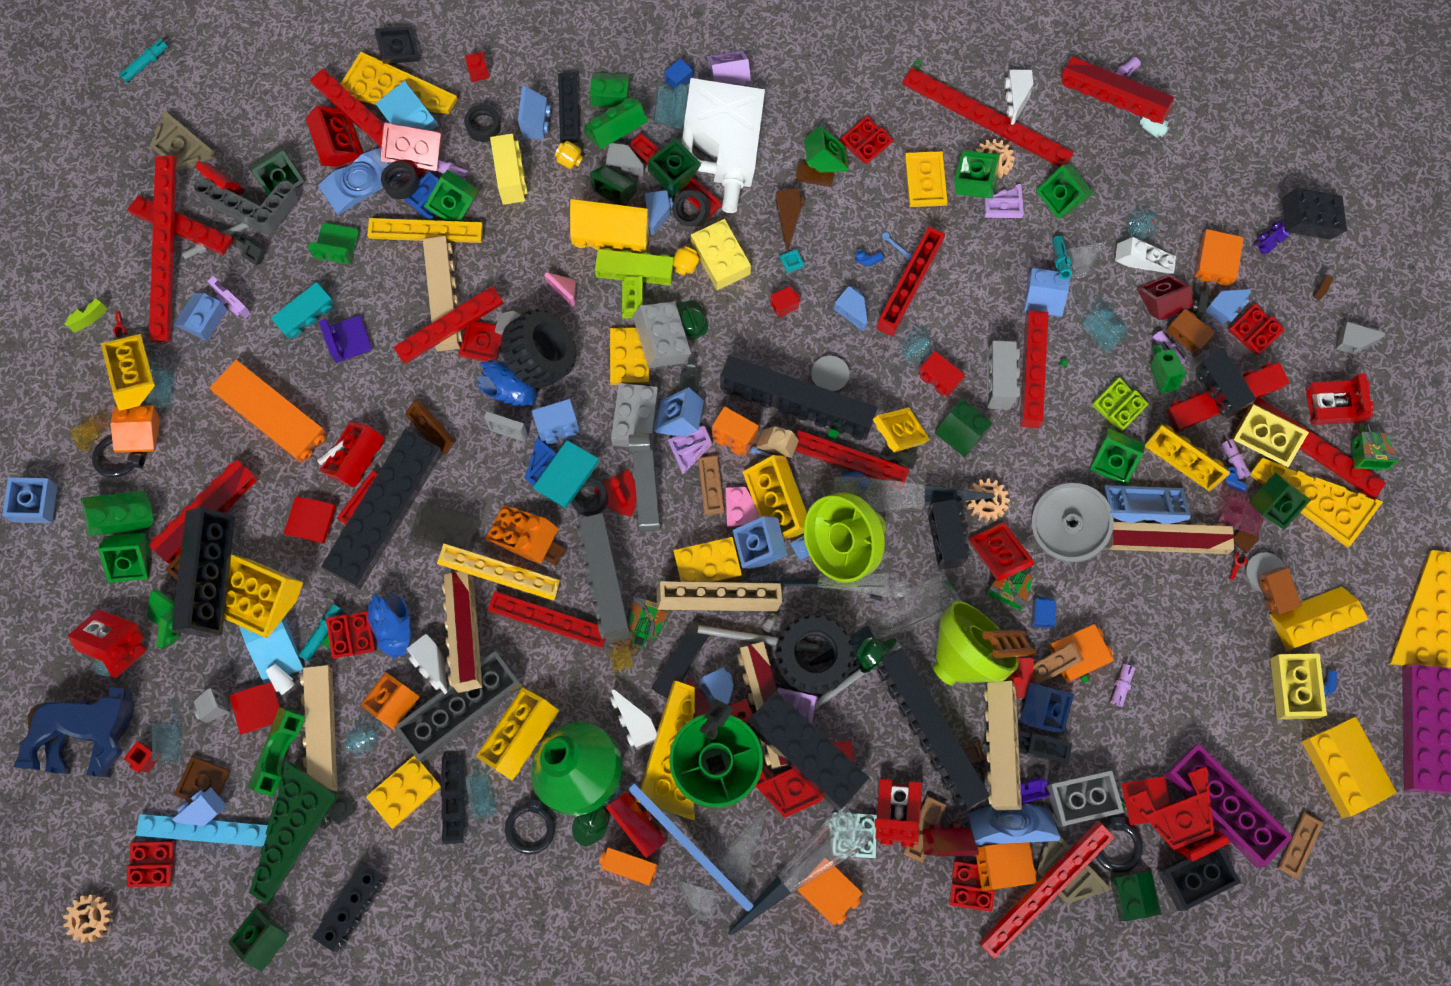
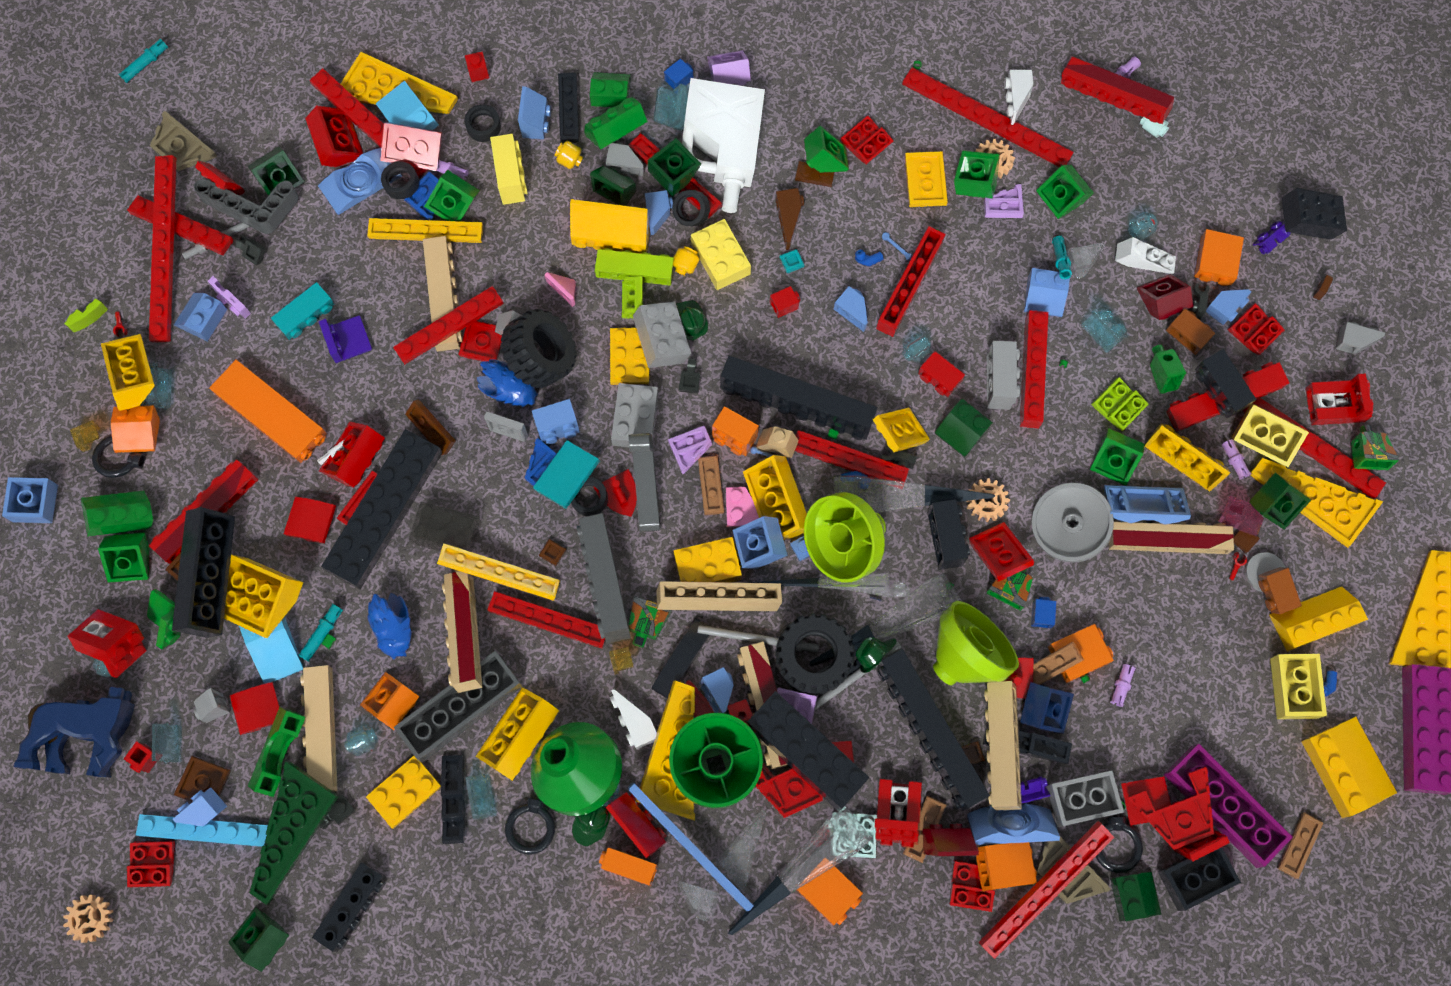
(281, 680): white cone -> none
(335, 244): green bracket -> none
(350, 635): red slope -> none
(397, 45): black plate -> none
(430, 660): white slope -> none
(522, 533): orange slope -> none
(679, 414): medium blue slope -> none
(716, 715): pearl dark grey plate -> none
(768, 625): light grey tile -> none
(830, 373): light grey tile -> none
(1011, 646): dark orange bar -> none
(1160, 338): lavender pin -> none
(1233, 482): blue arm -> none

